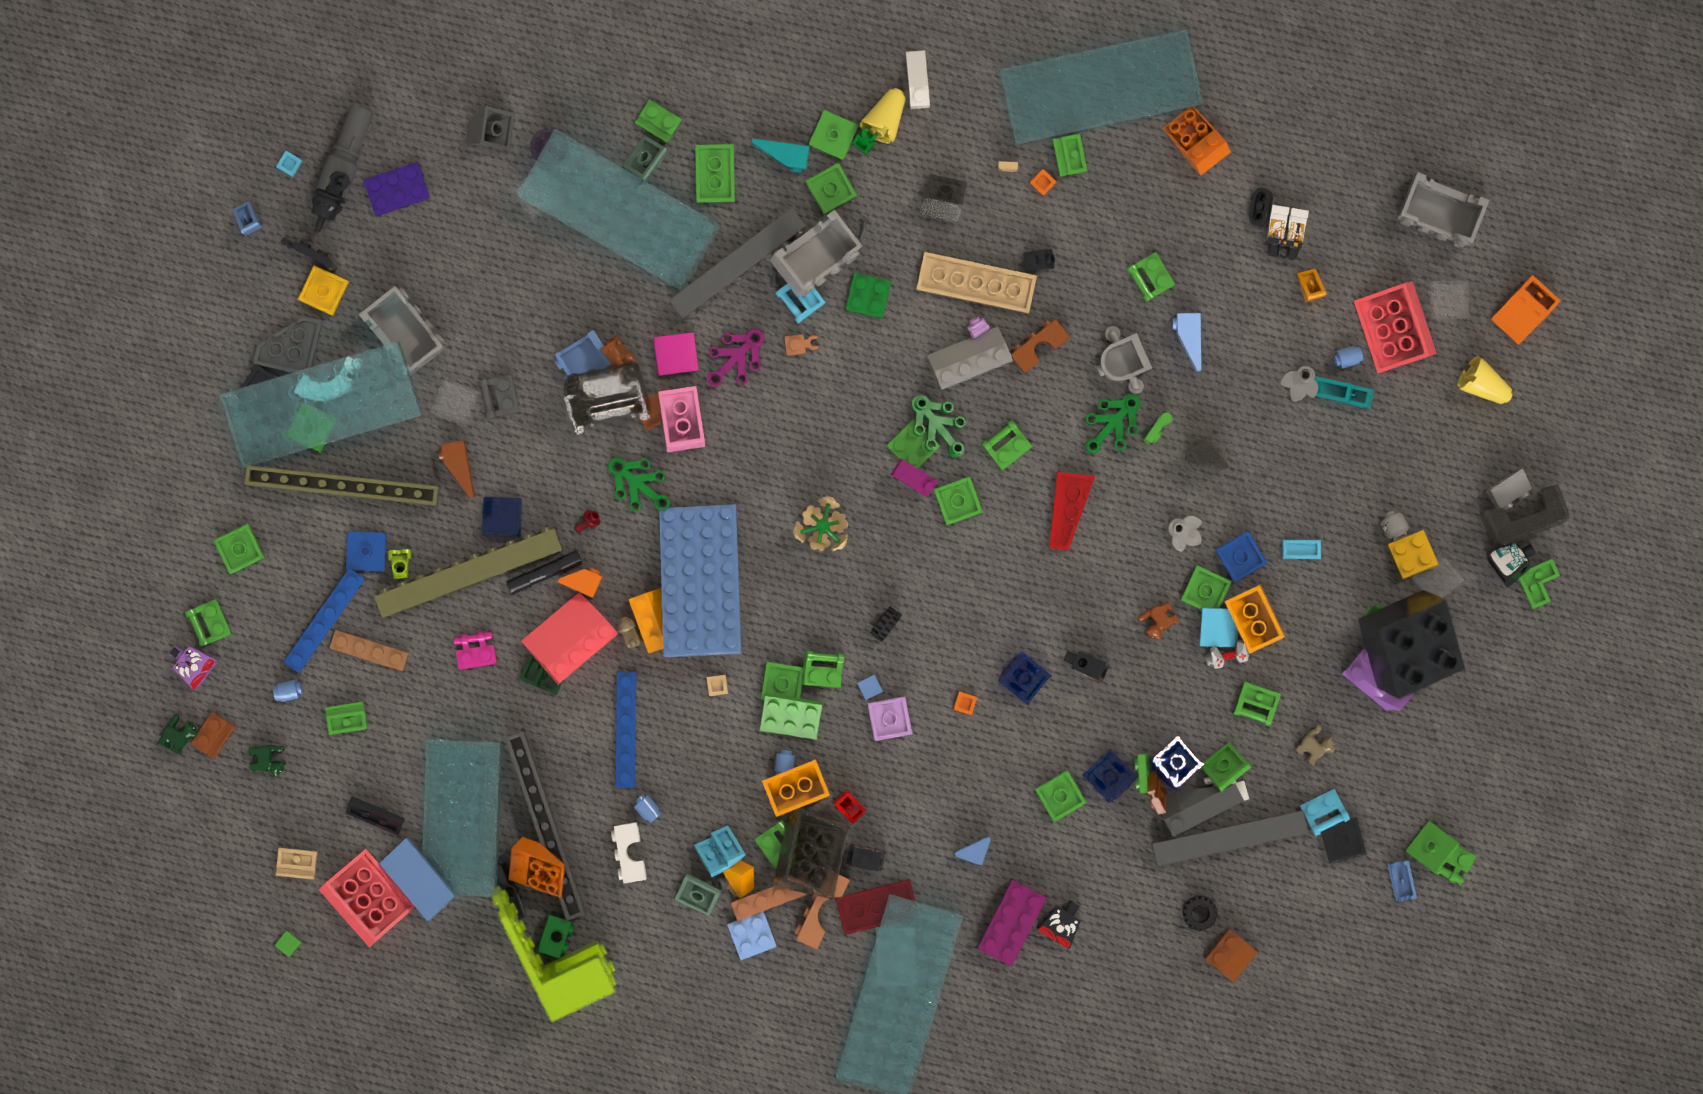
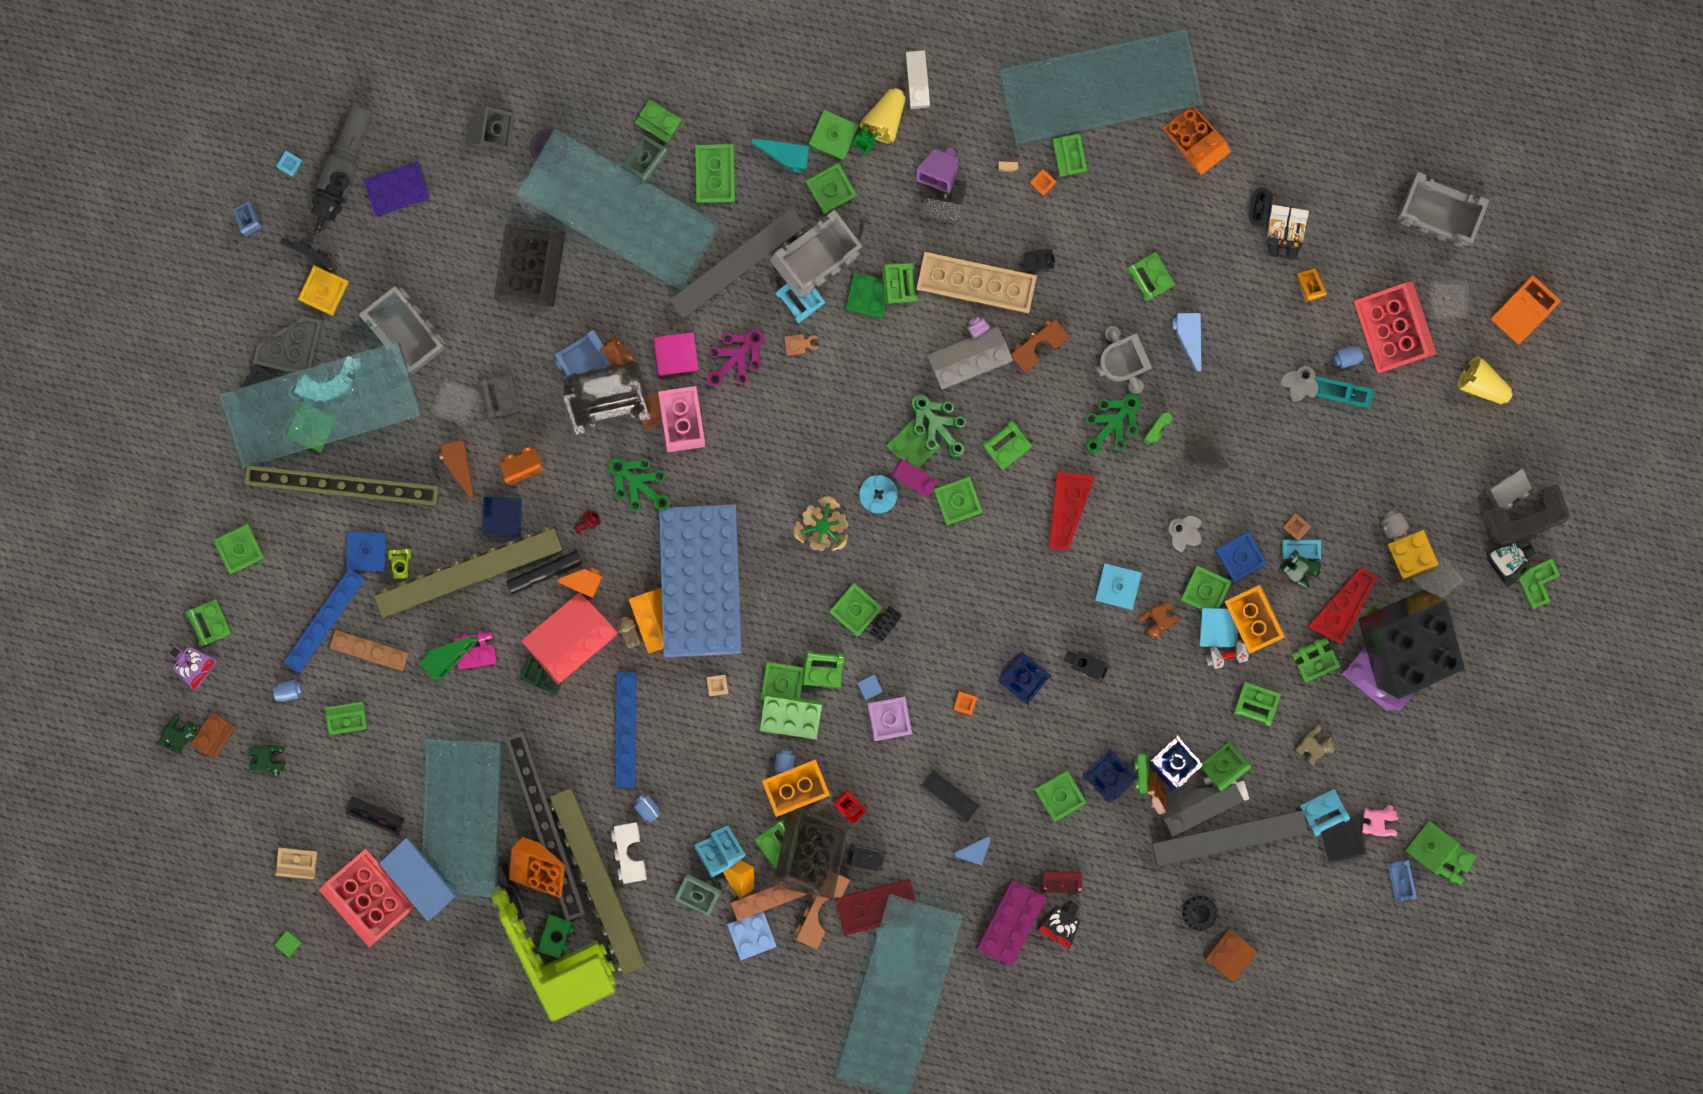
(442, 659): none -> green slope
(521, 466): none -> orange slope
(529, 264): none -> clear smoke slope
(597, 880): none -> olive brick
(856, 609): none -> bright green plate
(880, 483): none -> medium azure plate
(894, 283): none -> bright green plate
(939, 170): none -> medium lavender torso
(951, 795): none -> black plate
(1062, 881): none -> dark red hinge
(1118, 586): none -> medium azure plate
(1296, 527): none -> nougat tile
(1299, 568): none -> dark green animal
(1318, 665): none -> bright green plate
(1342, 610): none -> red wing
(1377, 823): none -> bright pink animal

